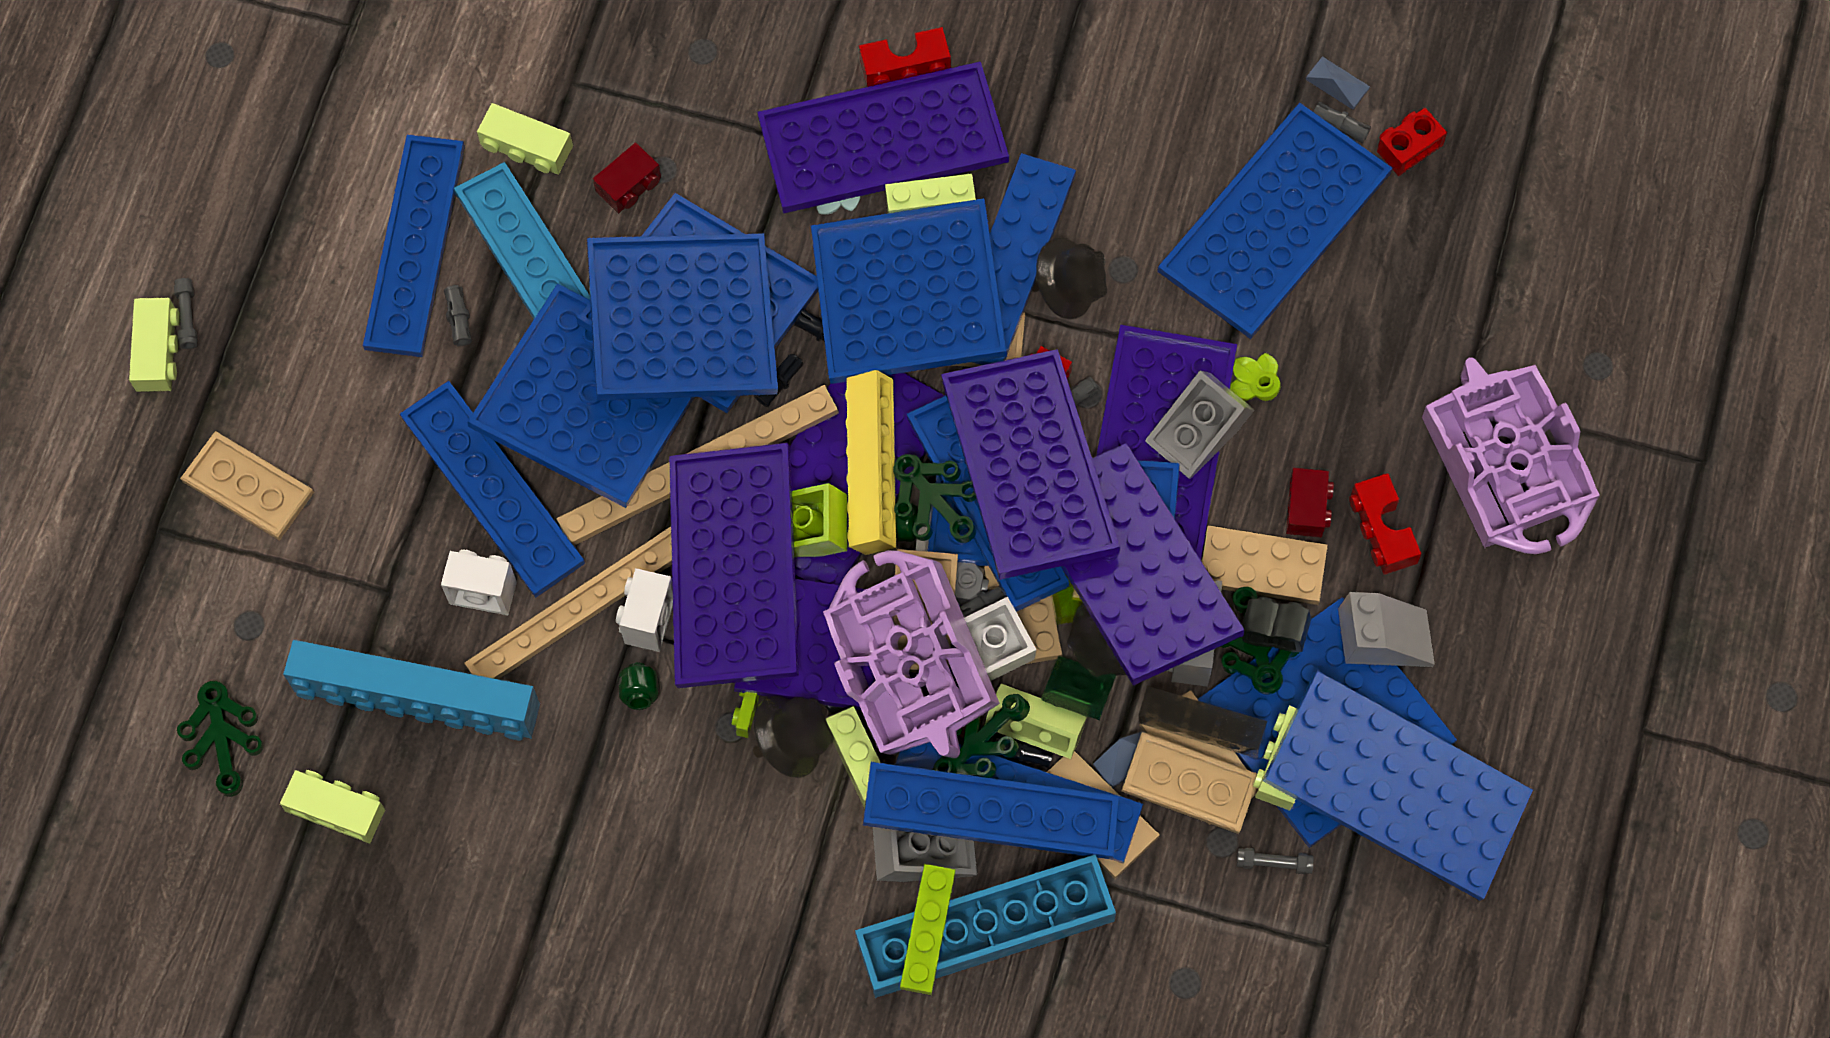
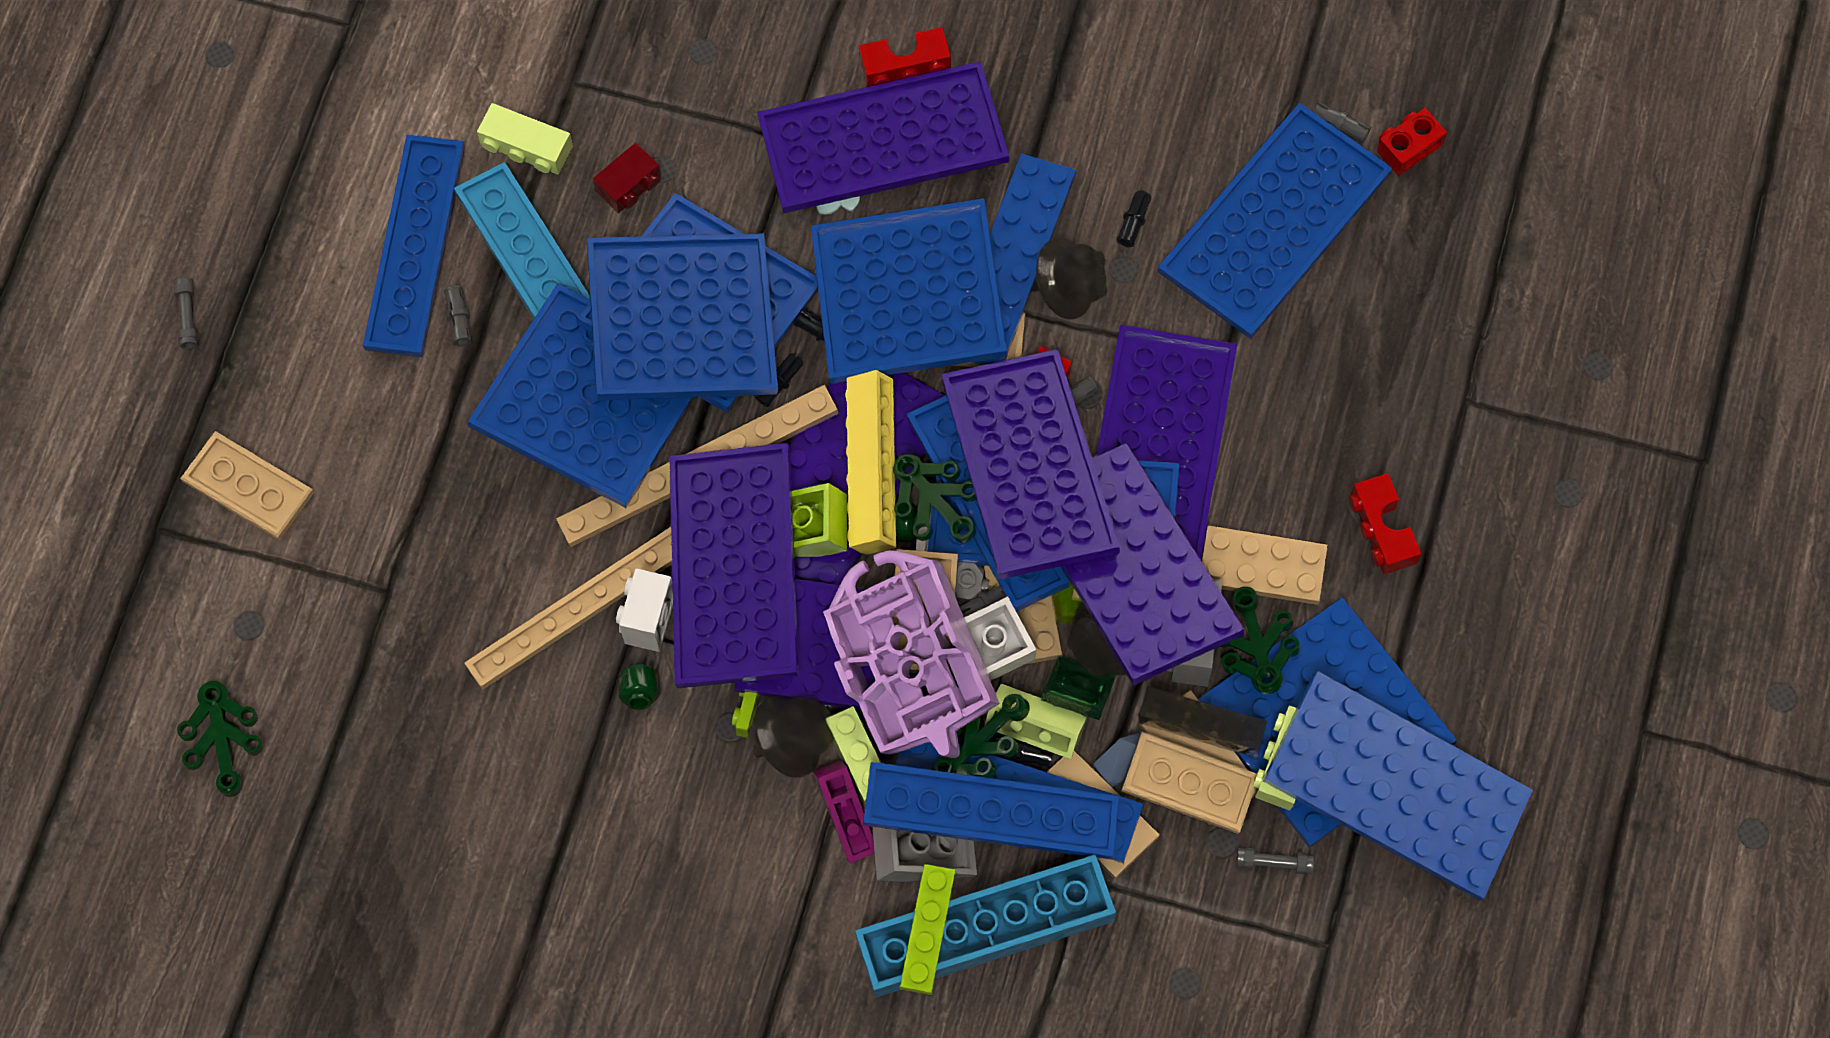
(153, 344): yellowish green brick -> none
(333, 805): yellowish green brick -> none
(412, 690): dark azure brick -> none
(479, 582): white brick -> none
(492, 490): blue plate -> none
(845, 810): none -> magenta slope
(929, 192): yellowish green brick -> none
(1134, 218): none -> black axle
(1199, 423): light grey slope -> none
(1252, 375): lime plate -> none
(1276, 624): pearl dark grey brick -> none
(1308, 502): dark red brick -> none
(1337, 83): sand blue slope -> none
(1384, 631): light grey slope -> none
(1553, 473): lavender piece -> none

